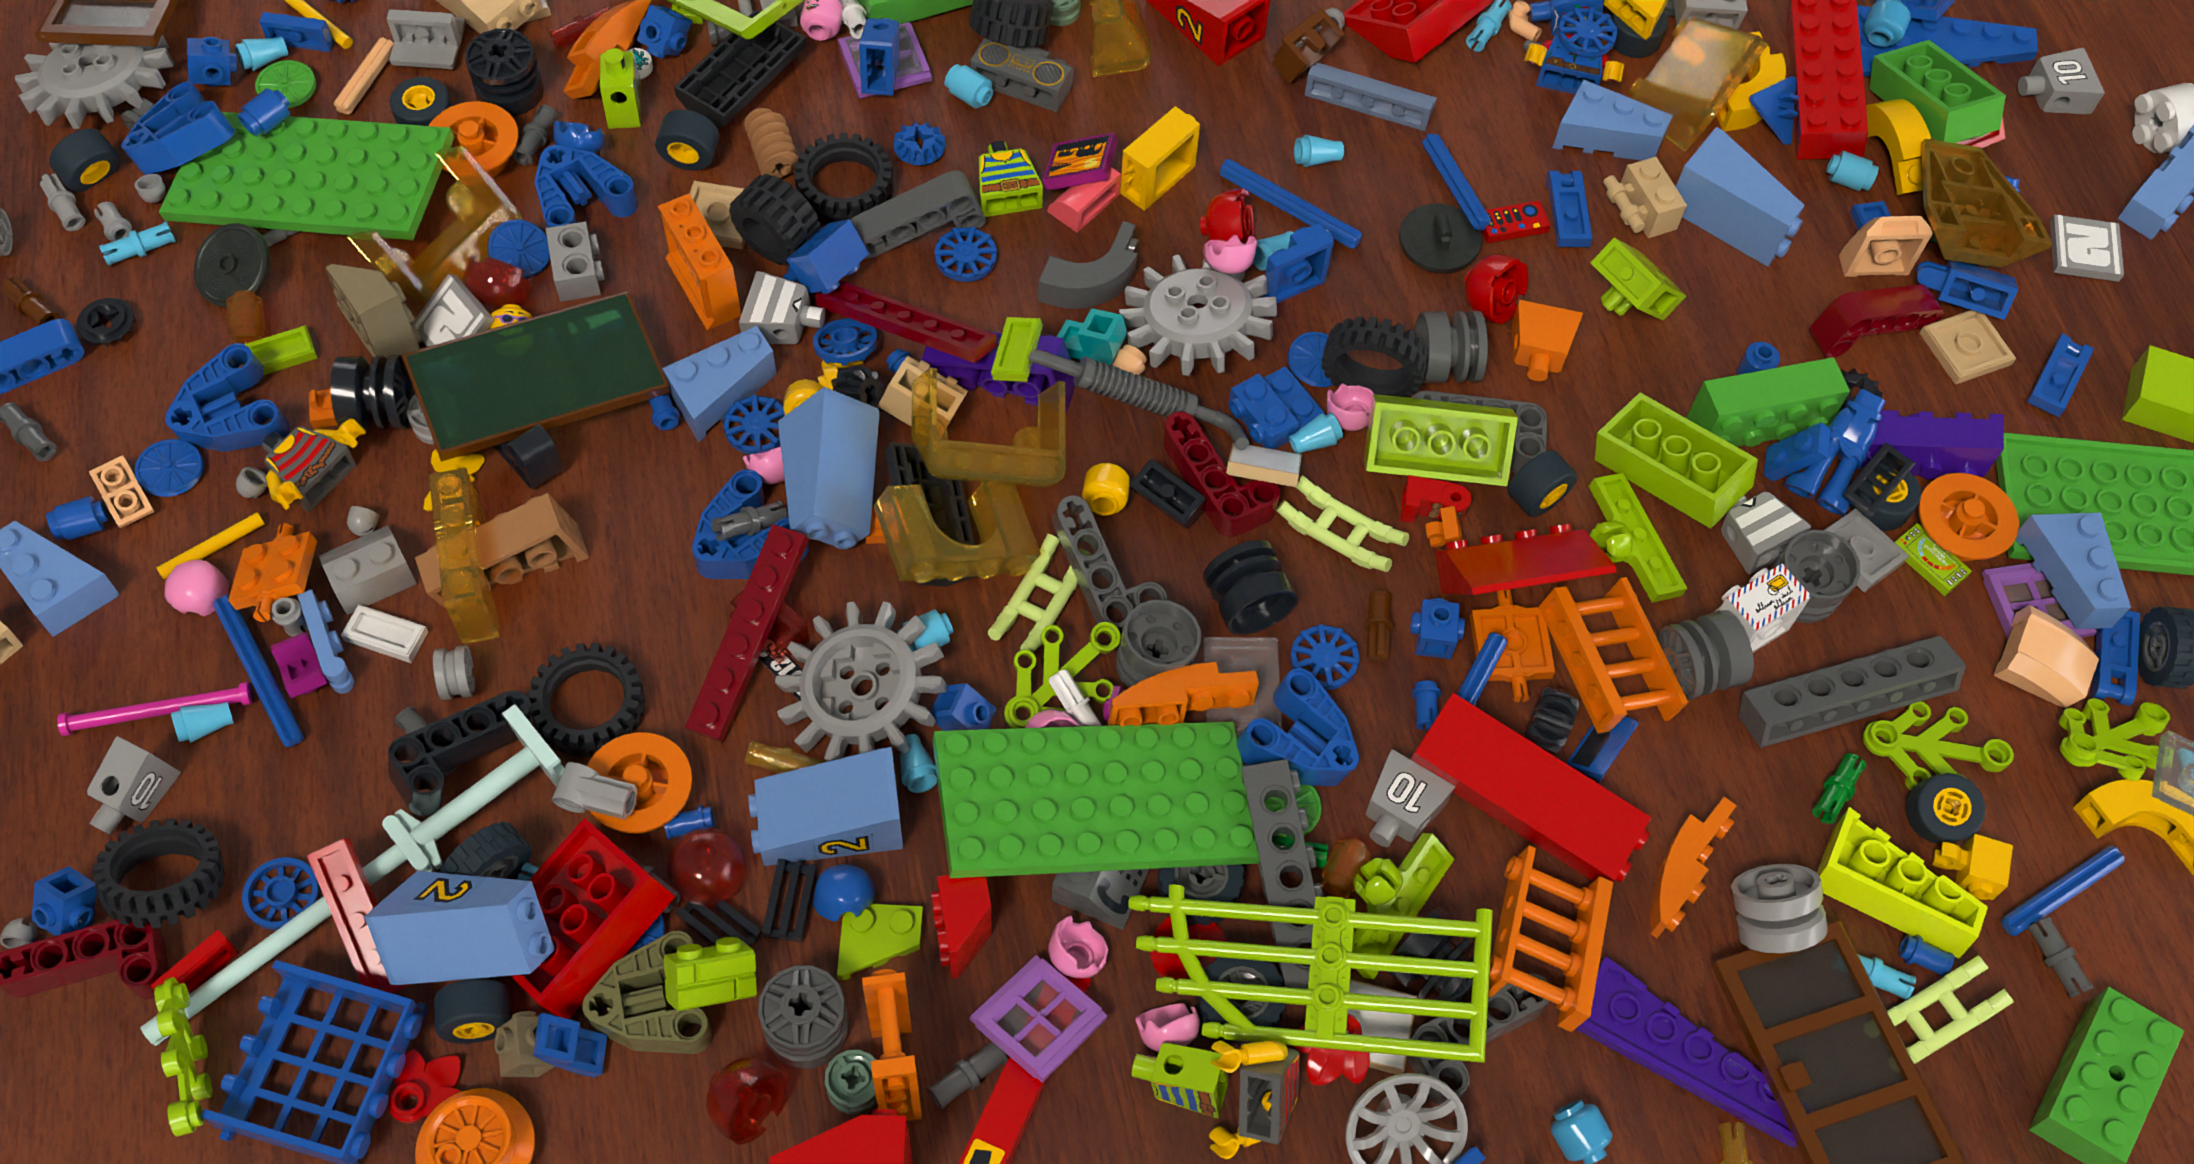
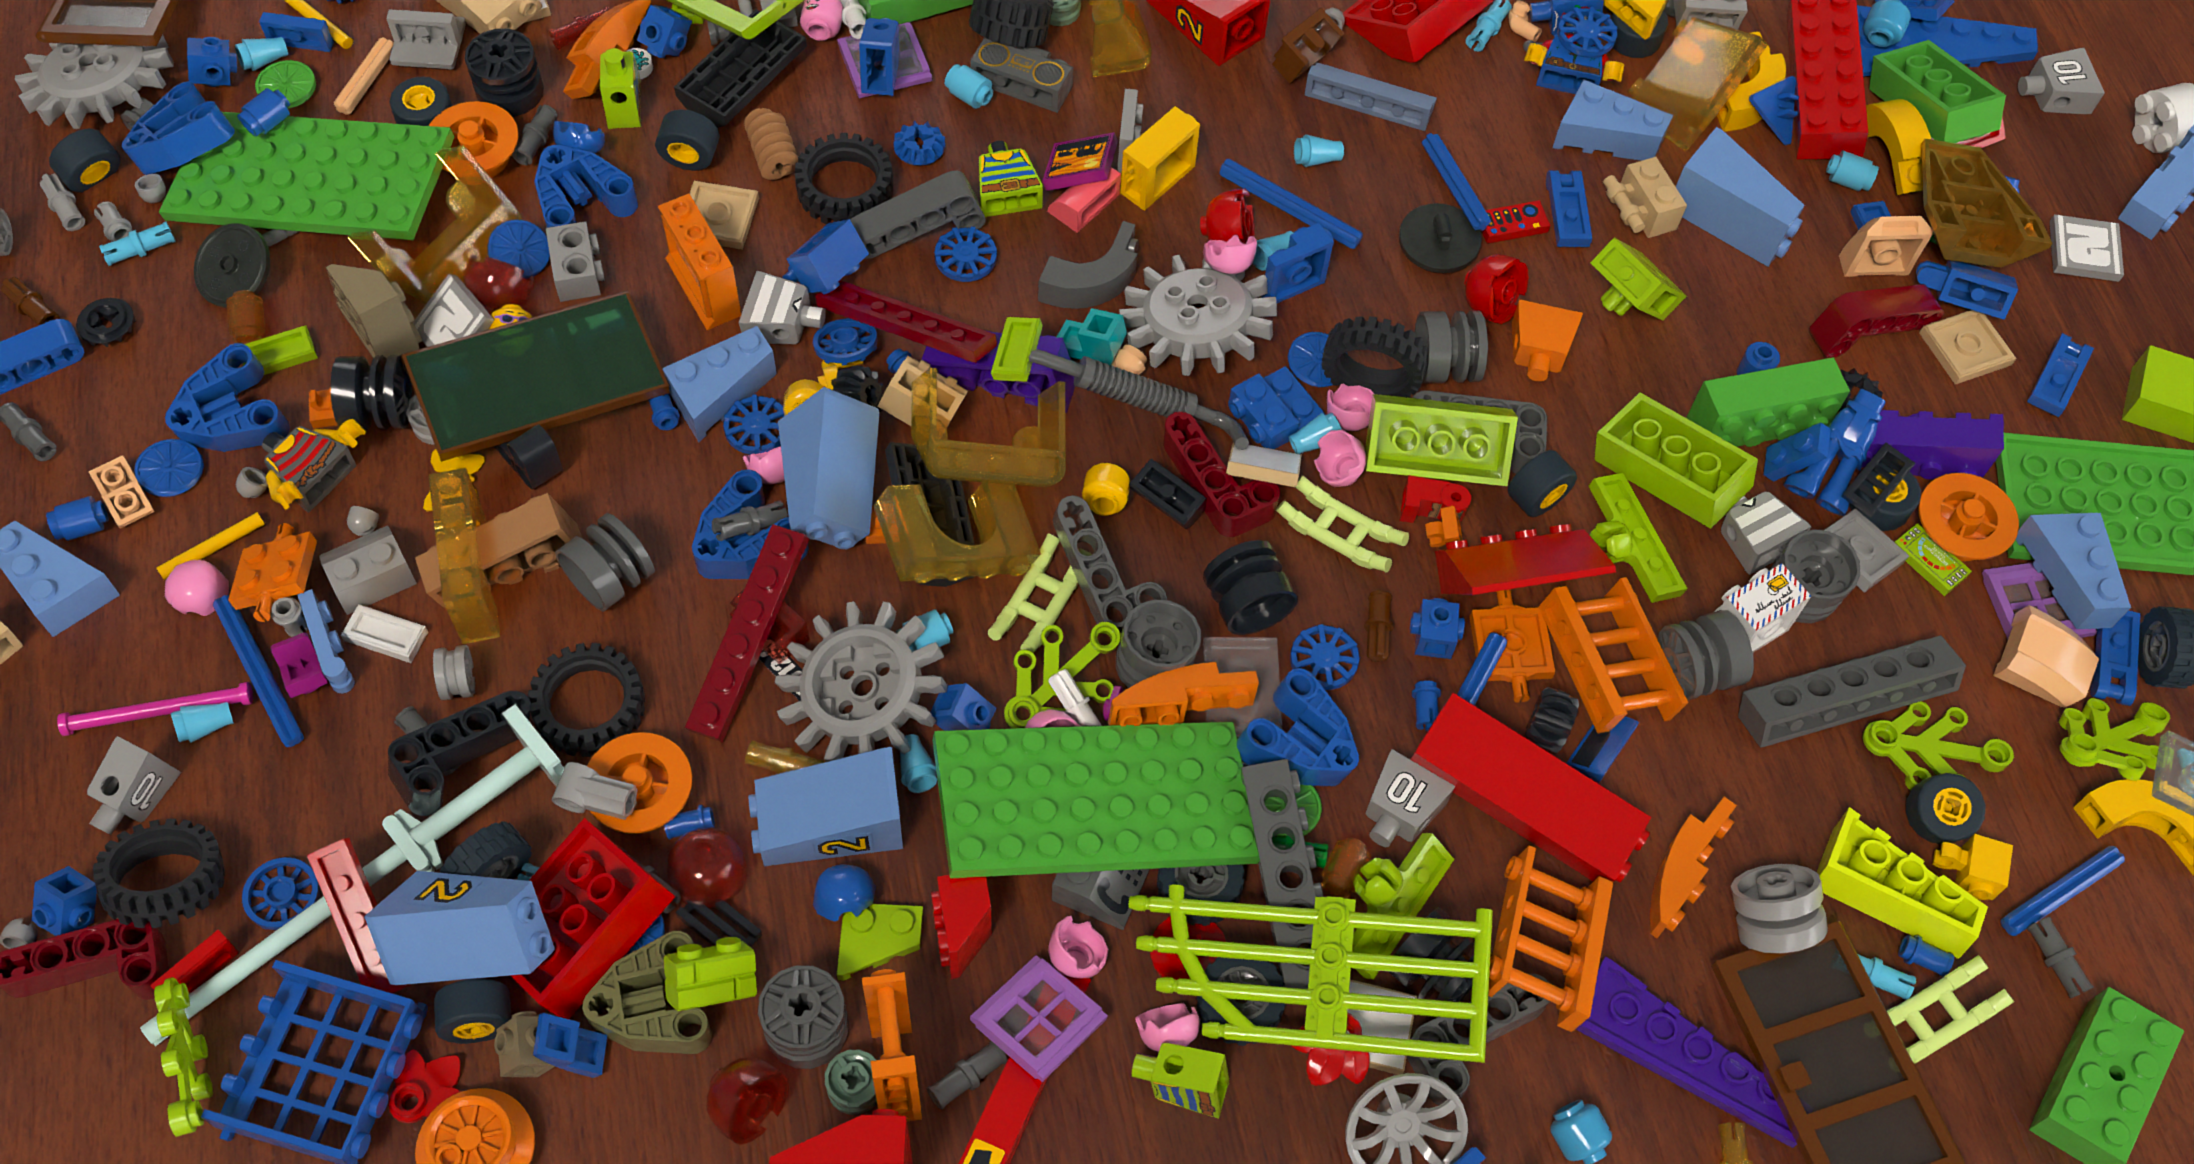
(612, 556): none -> dark grey wheel
(773, 218): black tyre -> none
(794, 870): black tile -> none
(1131, 114): none -> light grey plate
(1266, 1093): torso -> none
(1340, 458): none -> bright pink hair
(1839, 788): green pin -> none

